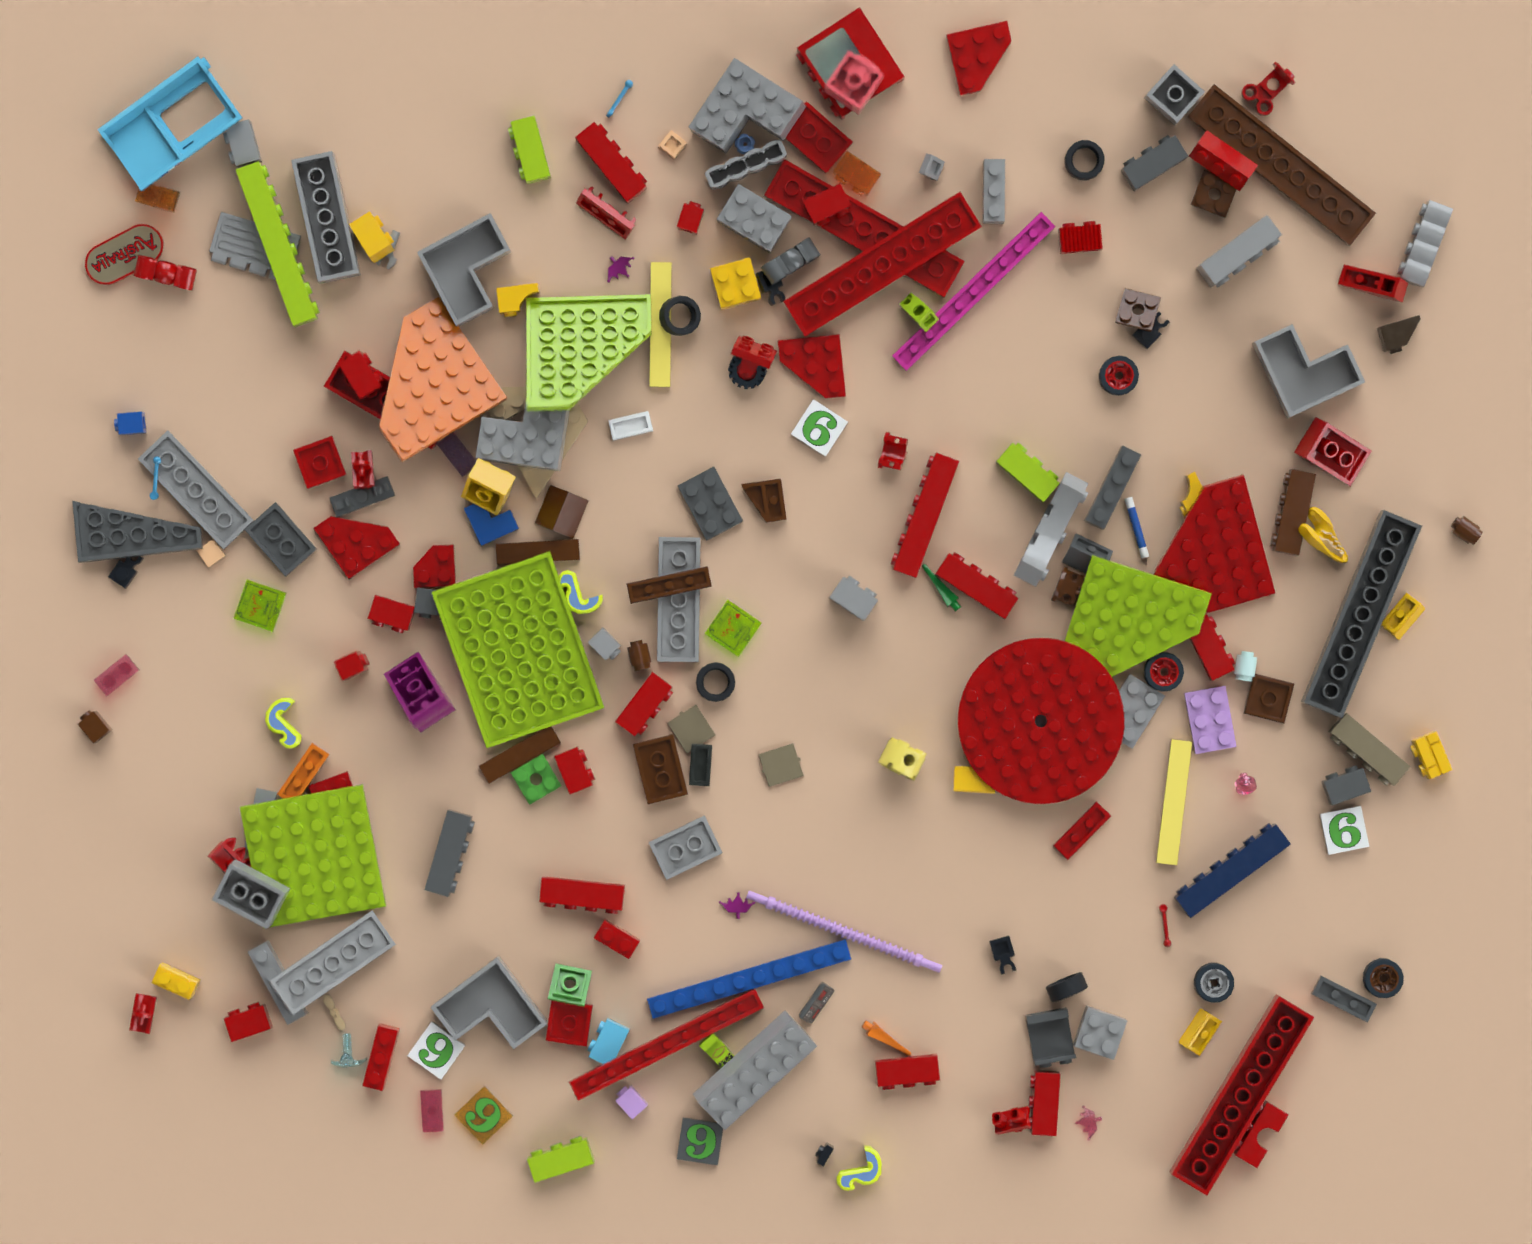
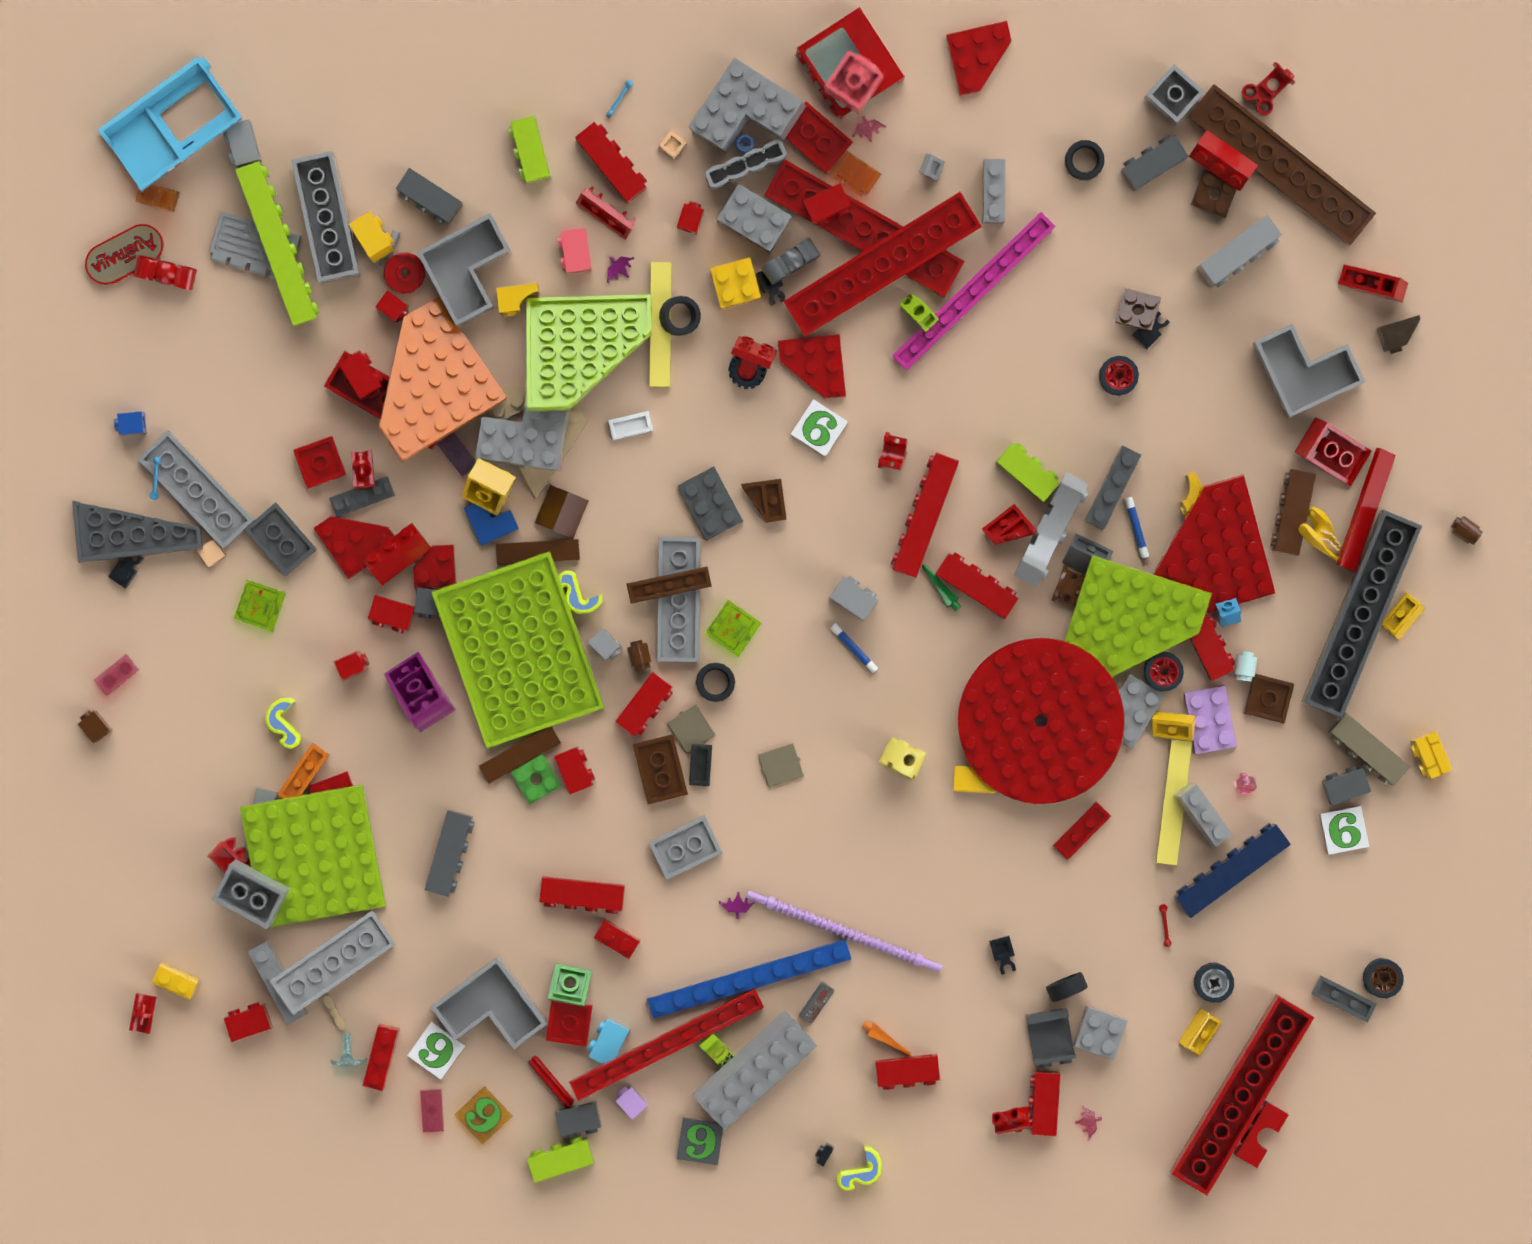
(392, 307): none -> red brick
(397, 554): none -> red brick
(415, 272): none -> red plate
(428, 196): none -> dark grey brick
(552, 1083): none -> red axle
(575, 250): none -> coral brick
(578, 1119): none -> dark grey brick
(854, 648): none -> blue bar
(867, 128): none -> clear pink piece
(1009, 526): none -> red wing
(1080, 238): red brick -> none
(1173, 726): none -> yellow slope
(1202, 814): none -> light grey brick
(1228, 612): none -> dark azure bracket
(1365, 509): none -> red tile
(1425, 244): light grey brick -> none

